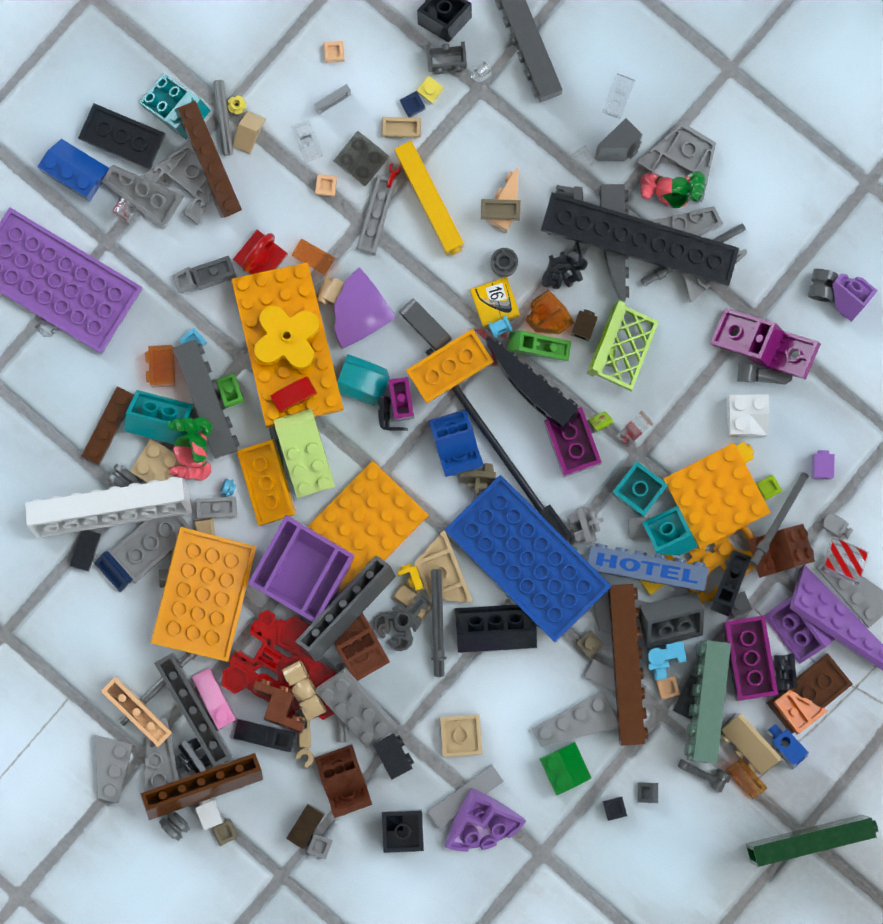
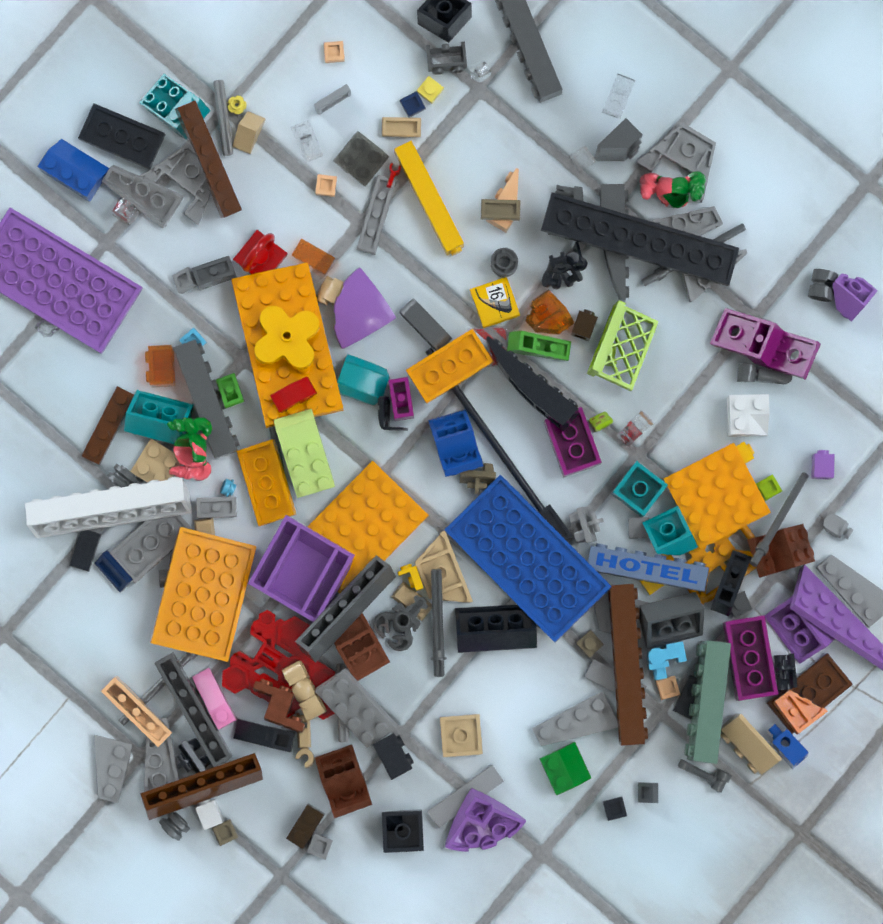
(500, 327): medium azure bush -> none
(746, 778): clear orange tile -> none
(811, 840): dark green brick -> none
(845, 561): clear tile -> none

